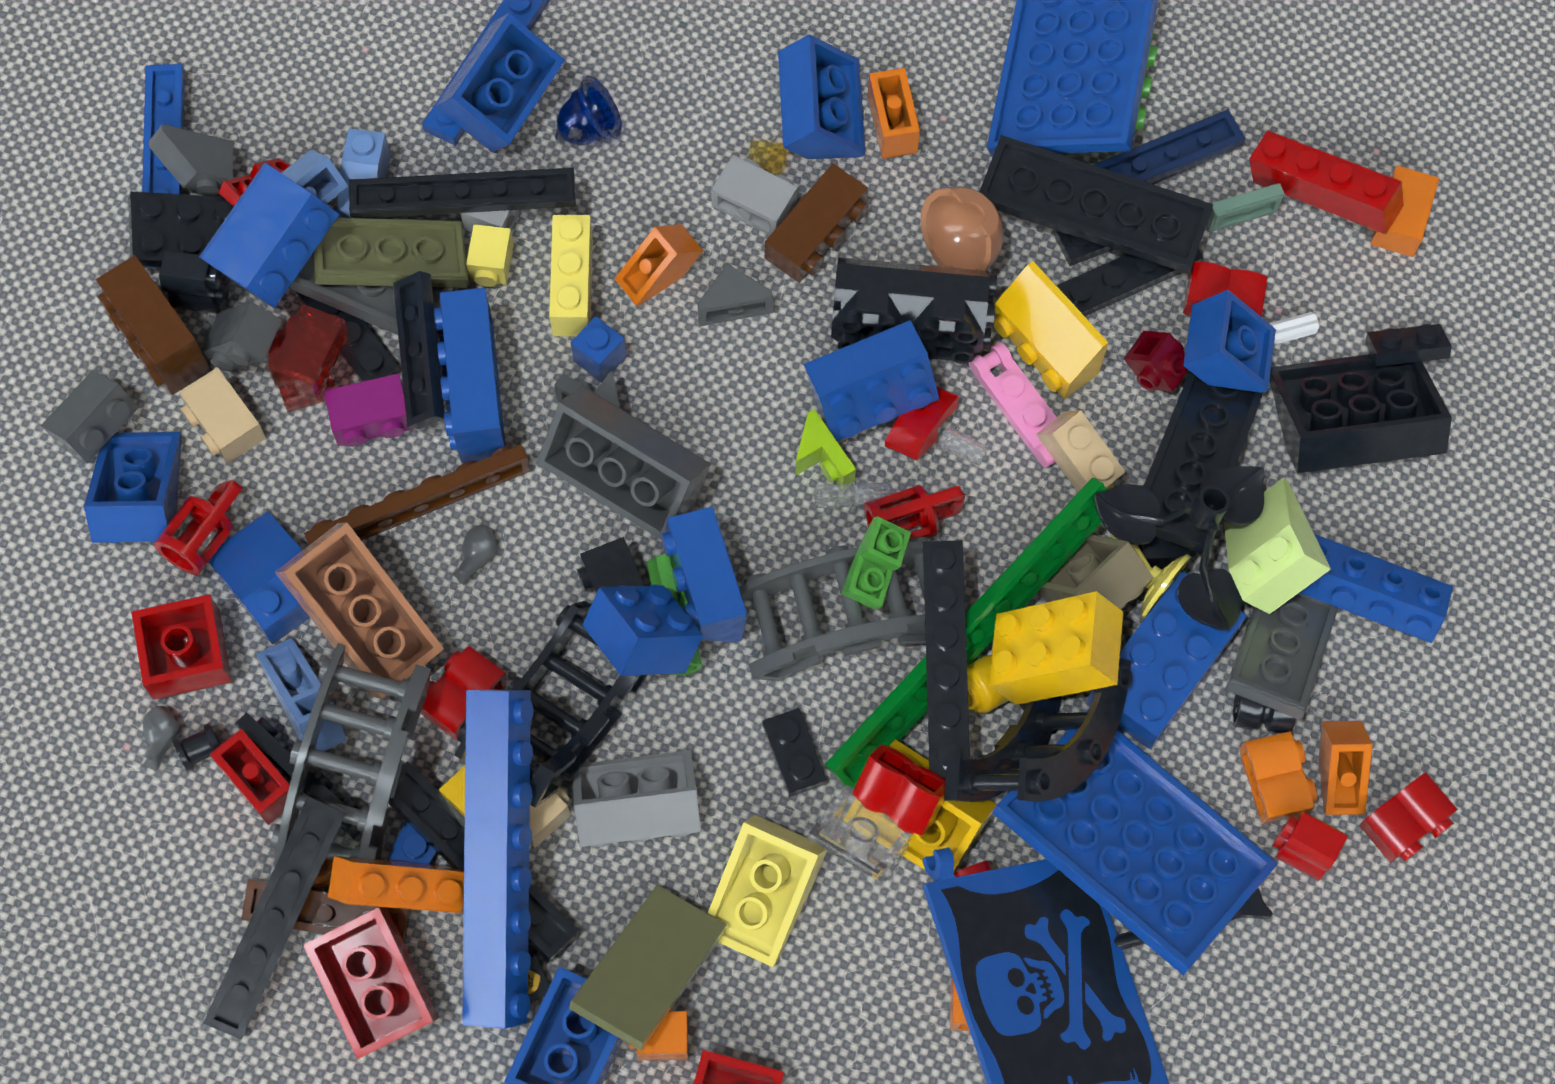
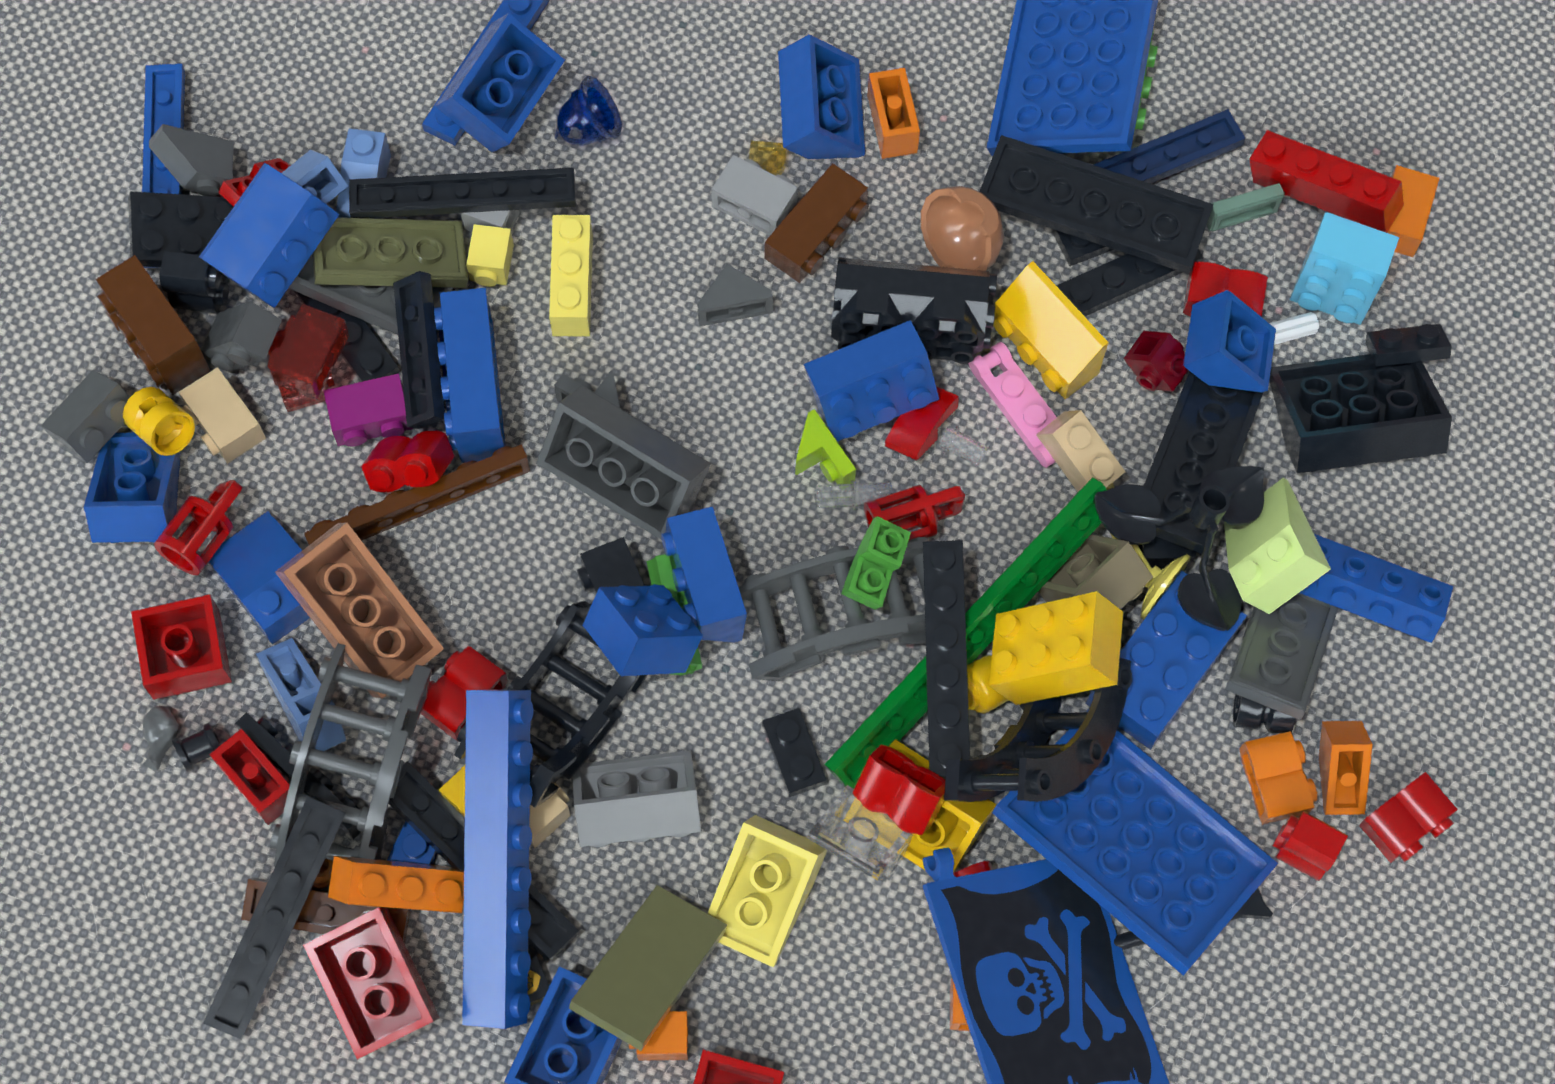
(158, 421): none -> yellow wheel
(408, 461): none -> red brick
(477, 550): dark grey animal -> none
(598, 349): blue brick -> none
(658, 262): orange slope -> none
(1344, 268): none -> medium azure brick

